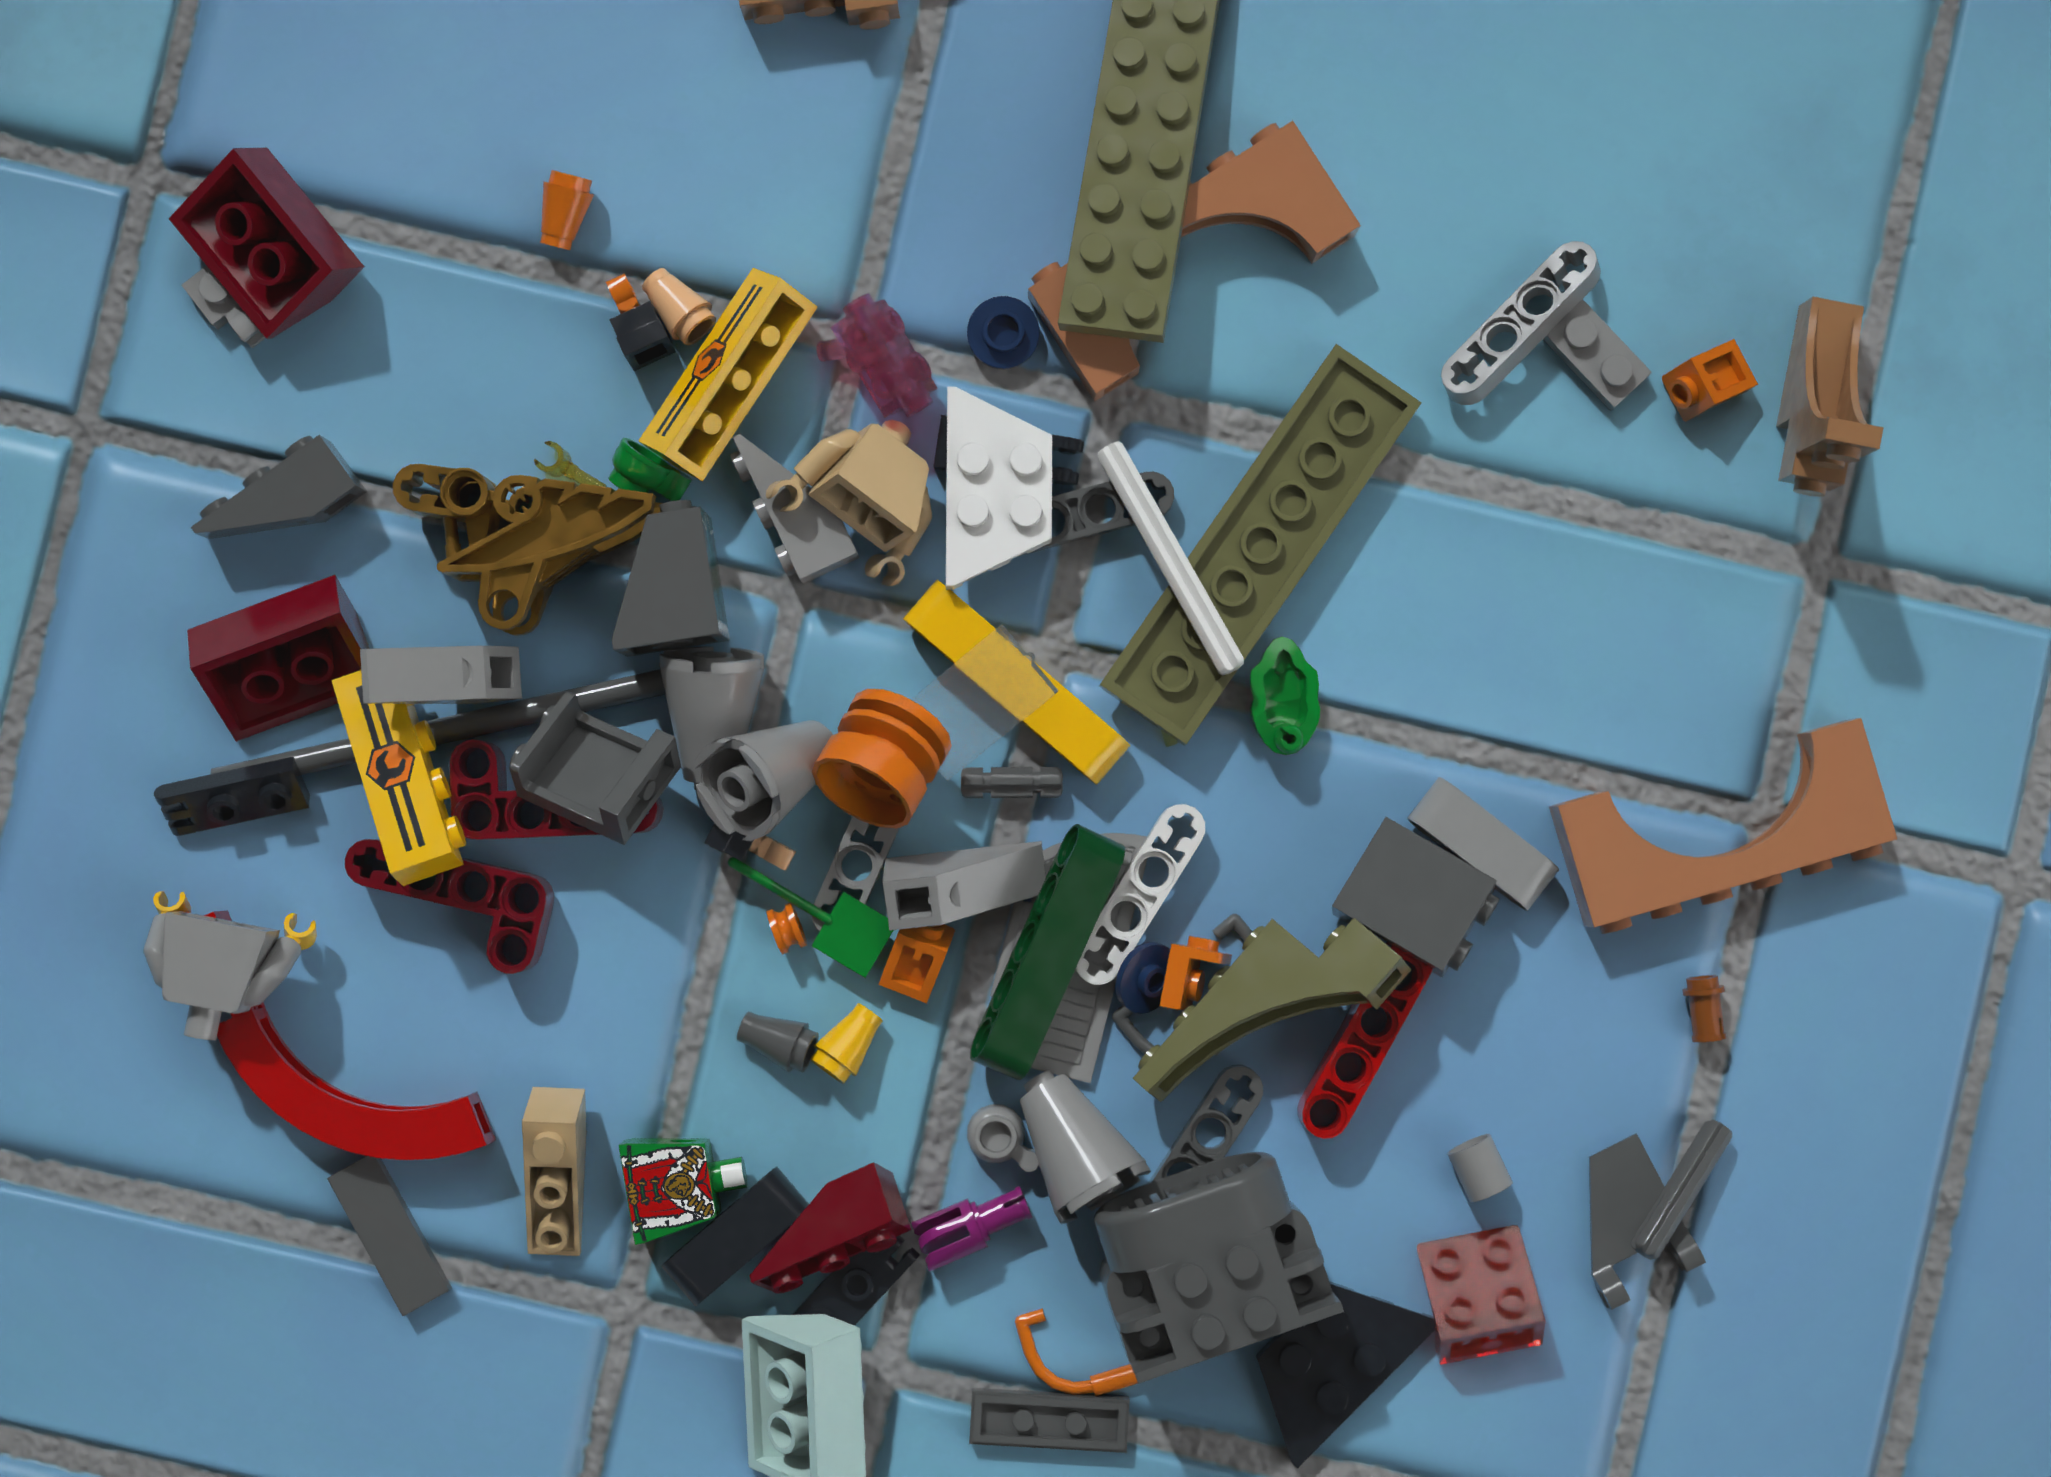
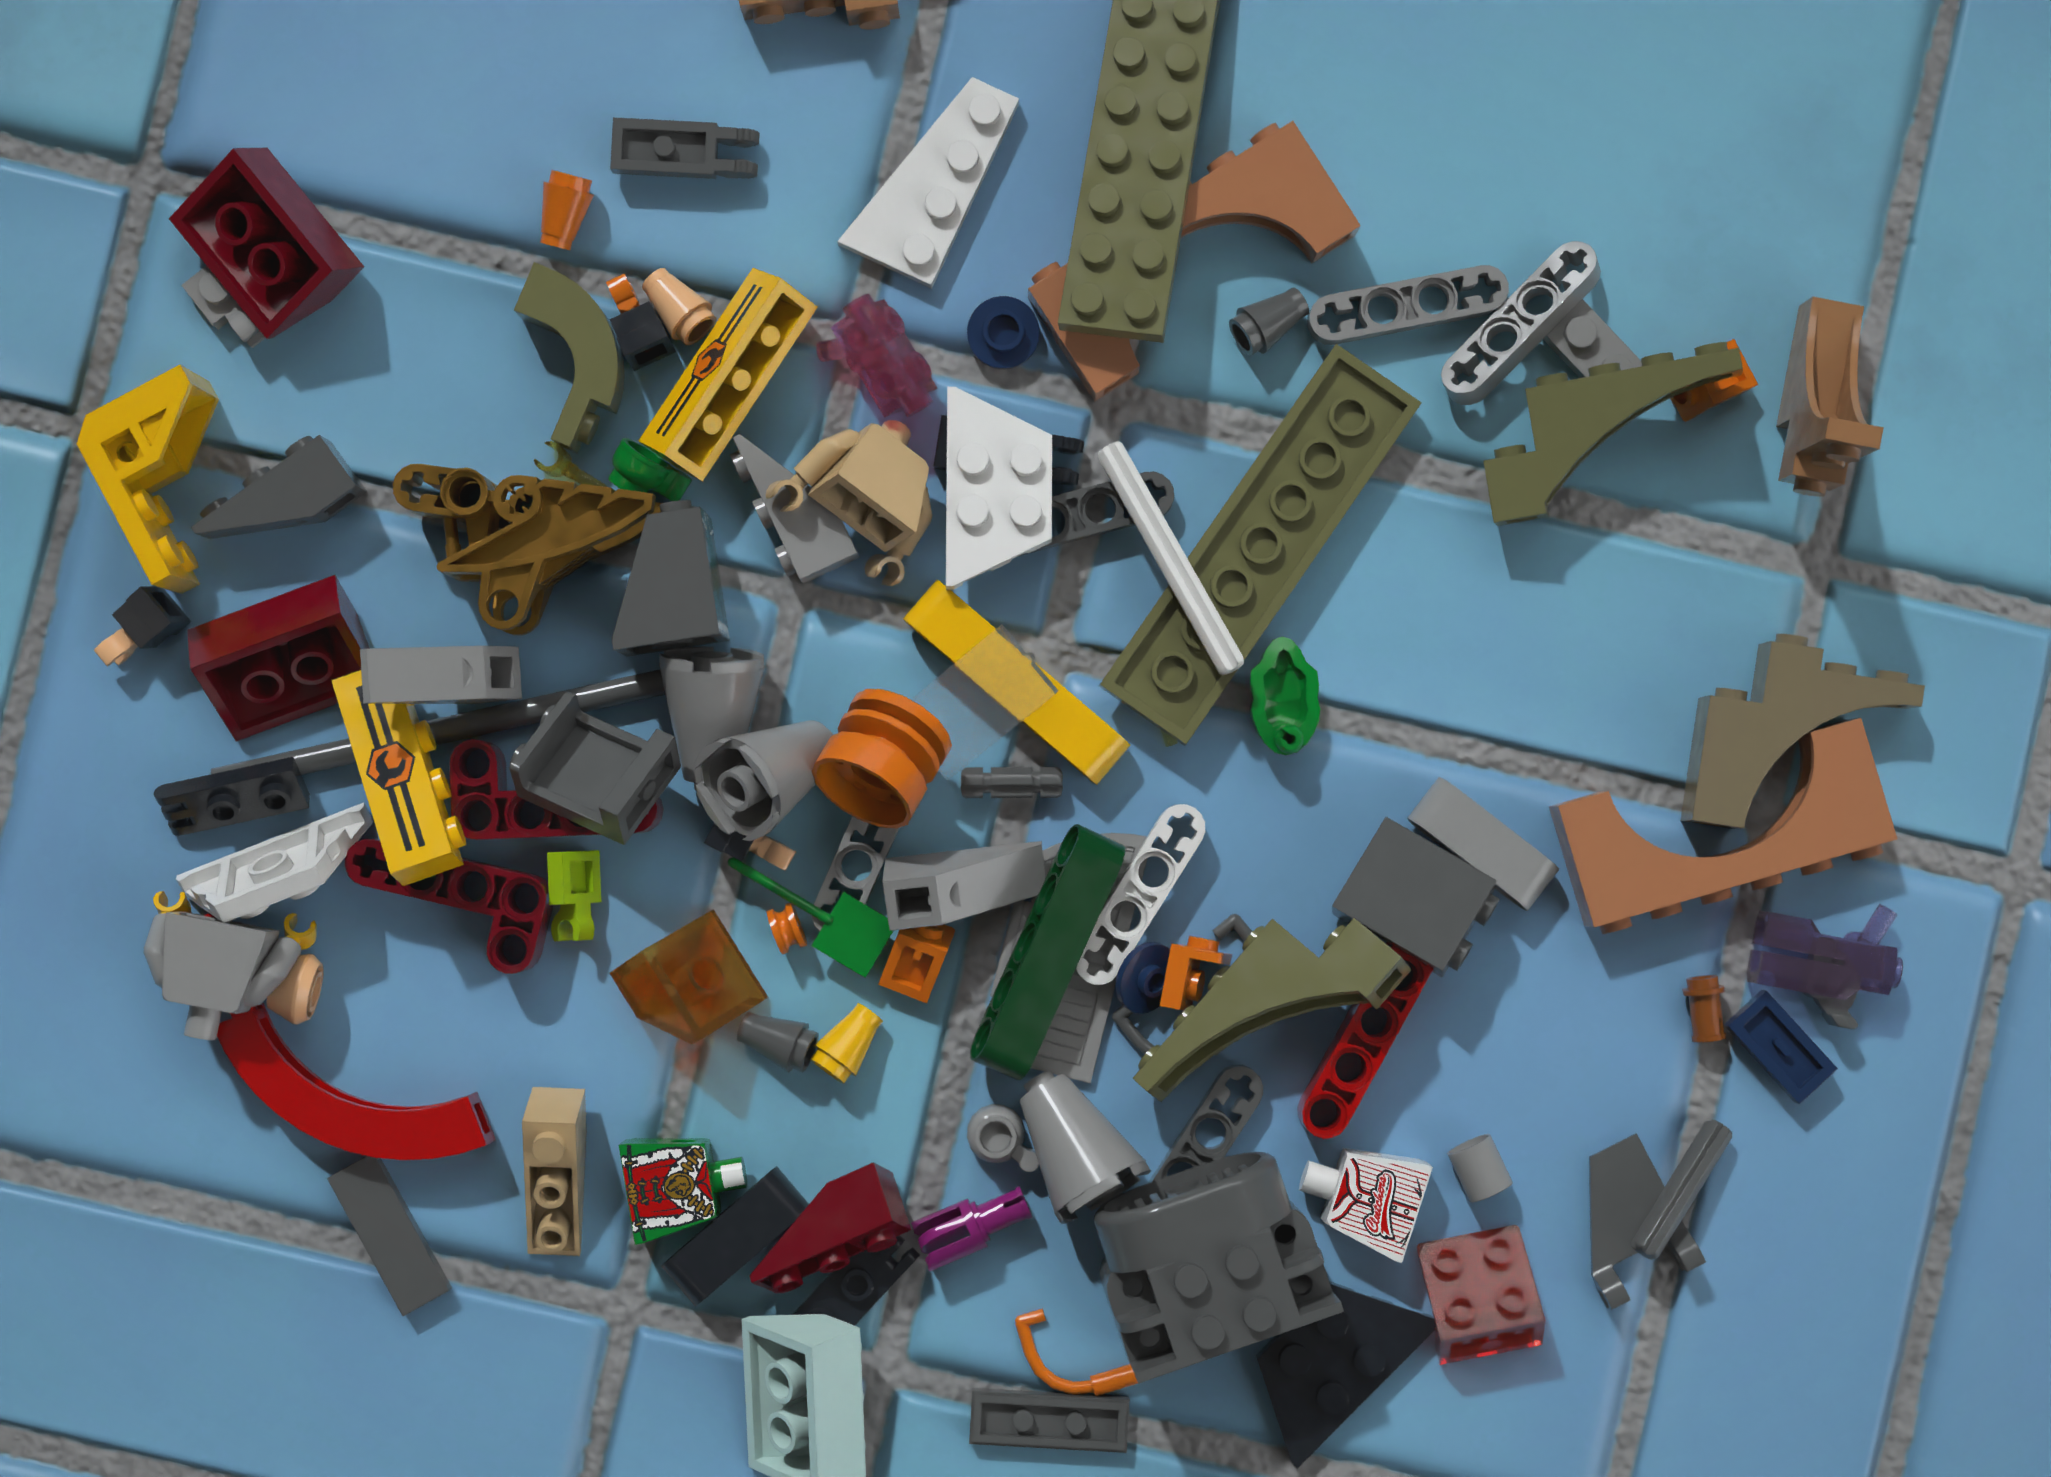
(141, 447): none -> yellow bracket
(145, 622): none -> black piece
(275, 868): none -> white wing
(299, 992): none -> light nougat cone
(570, 312): none -> olive arch
(573, 885): none -> lime plate
(678, 149): none -> dark grey hinge
(690, 981): none -> clear orange slope
(930, 193): none -> white wing
(1266, 321): none -> dark grey cone
(1370, 1197): none -> white torso
(1406, 300): none -> light grey beam
(1581, 413): none -> olive arch
(1780, 1046): none -> dark blue plate
(1790, 696): none -> dark tan arch
(1834, 964): none -> clear purple piece

